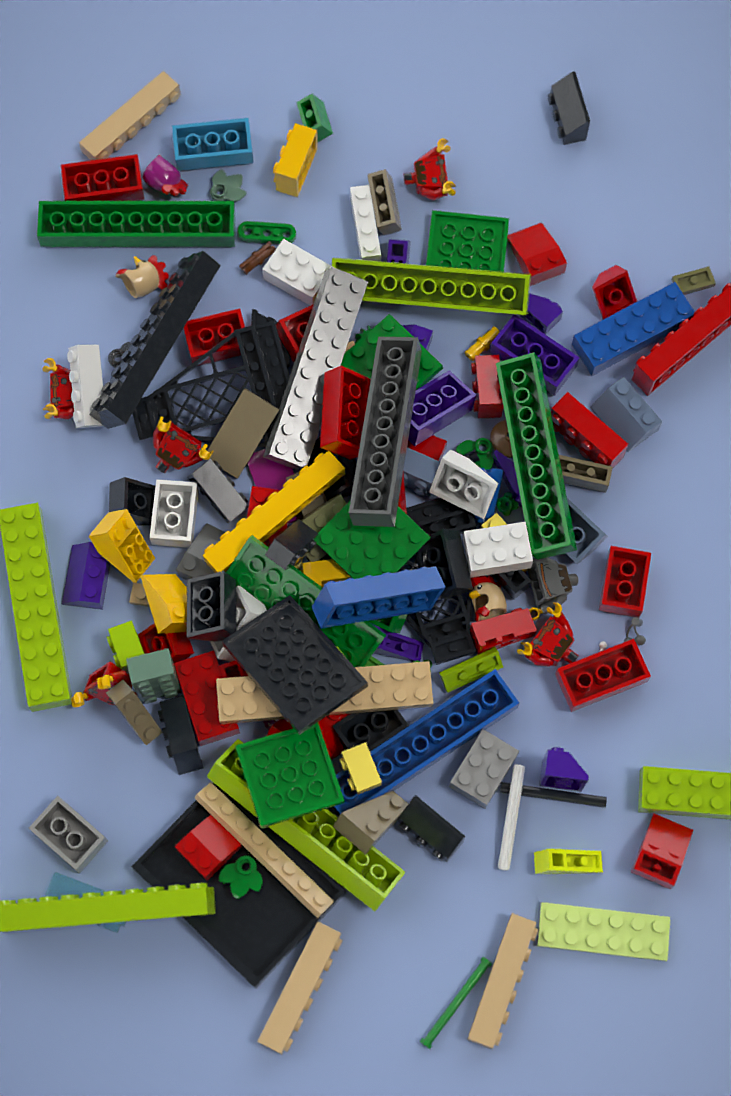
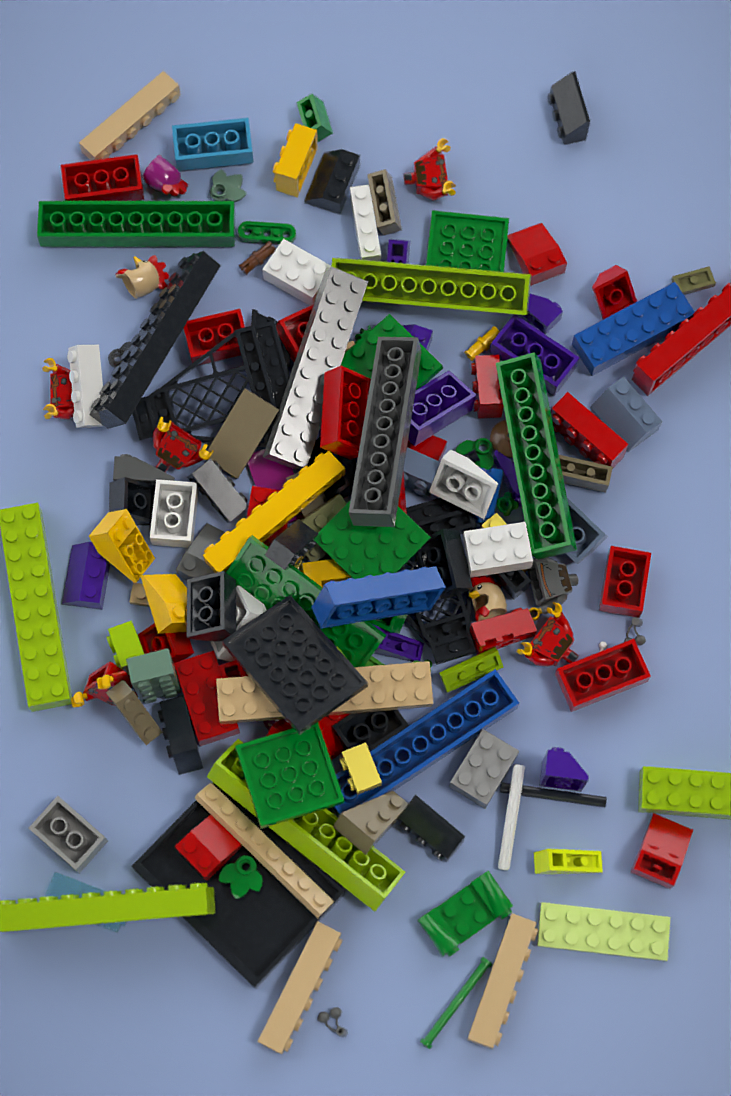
(136, 469): none -> dark grey slope
(333, 180): none -> black slope
(335, 1013): none -> dark grey piece
(465, 914): none -> green piece

